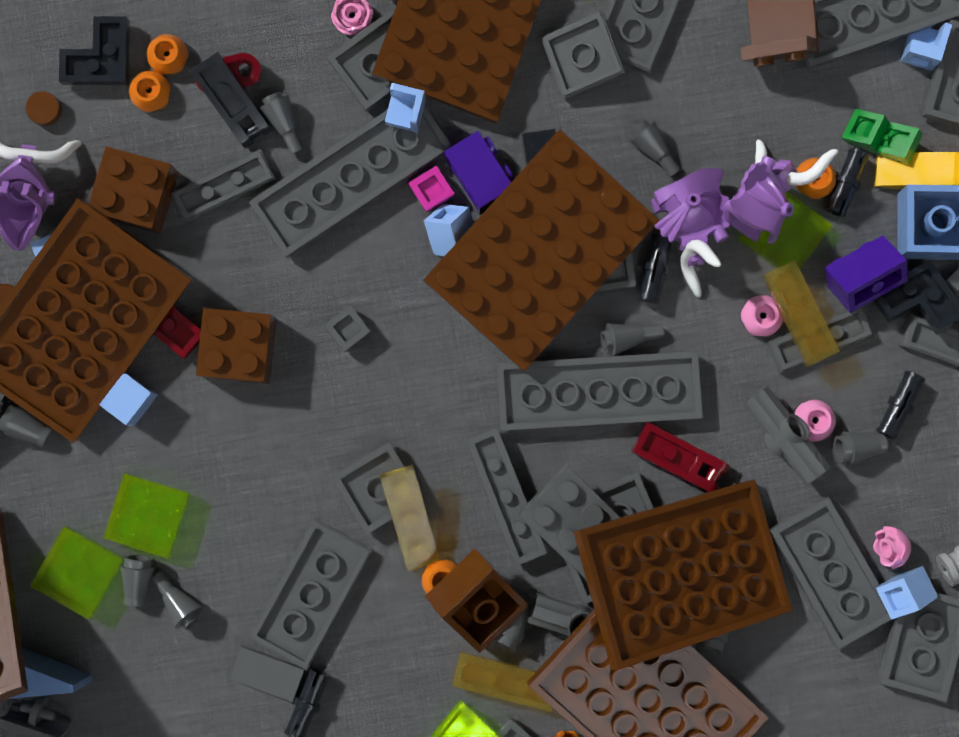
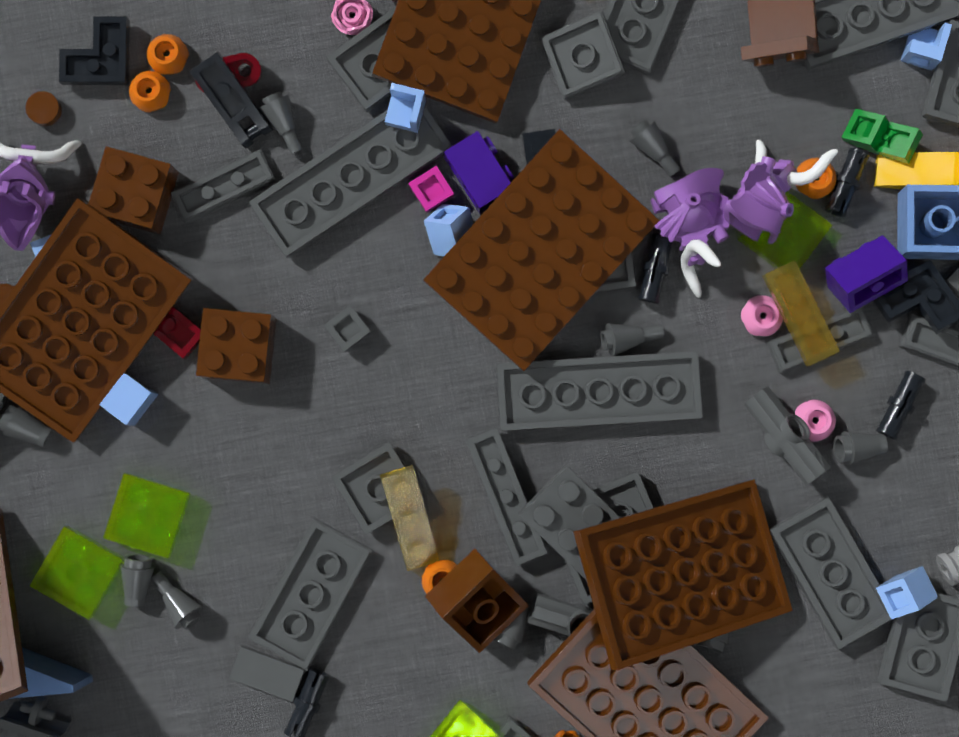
(497, 680): clear yellow plate -> none
(678, 457): dark red plate -> none
(892, 546): bright pink plate -> none

